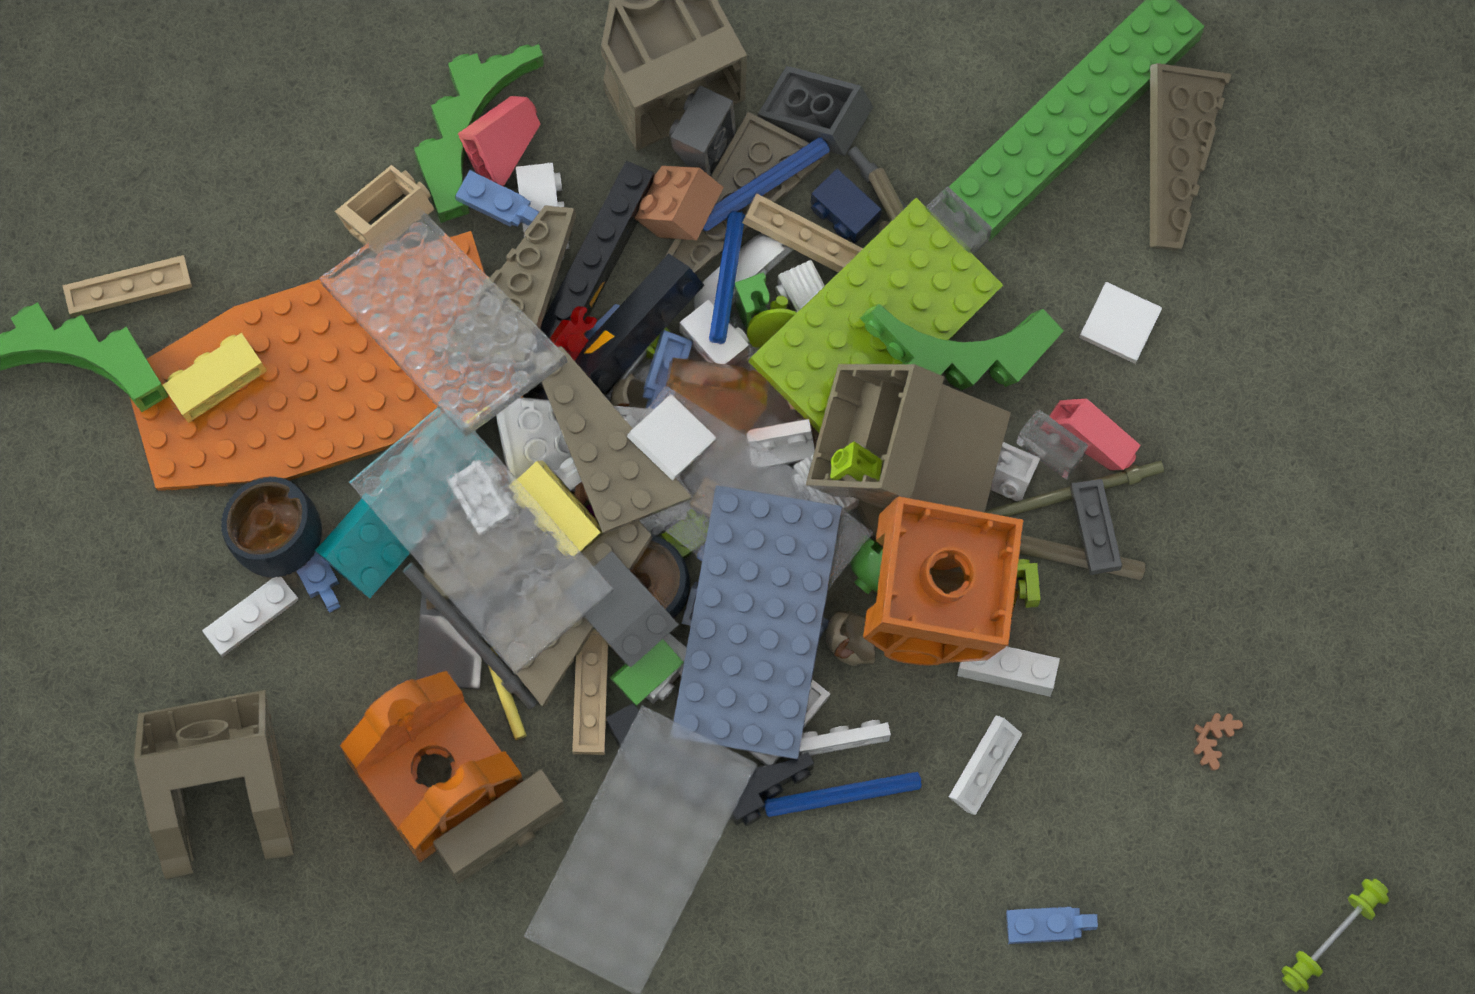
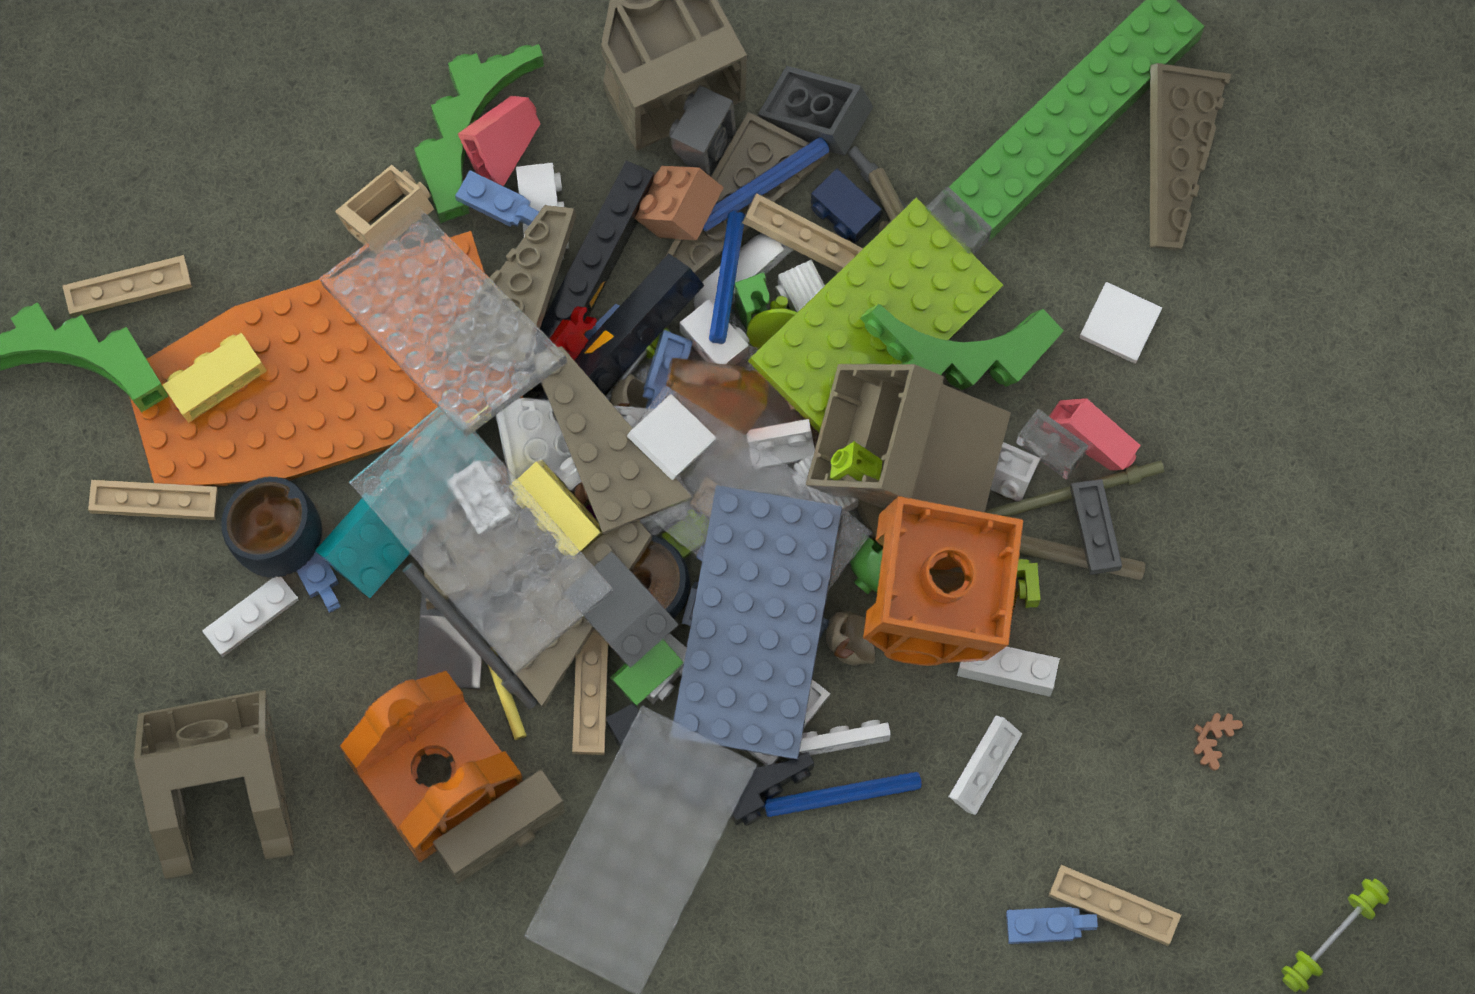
(153, 500): none -> tan plate
(1114, 905): none -> tan plate

